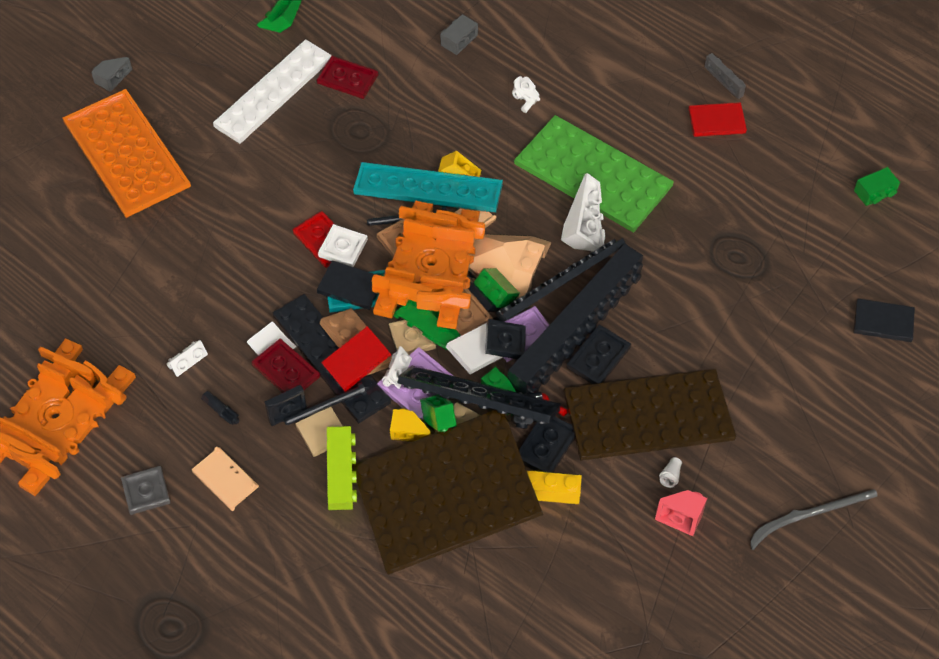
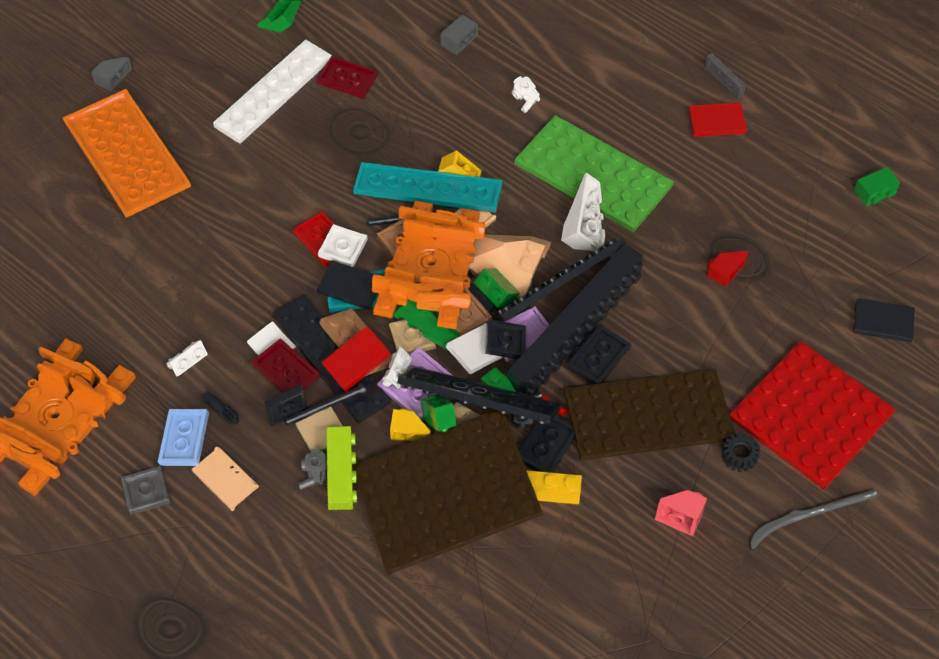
(183, 437): none -> light blue plate
(316, 465): none -> dark grey piece
(670, 475): white cone -> none
(726, 266): none -> red slope
(742, 442): none -> black tyre
(812, 414): none -> red plate

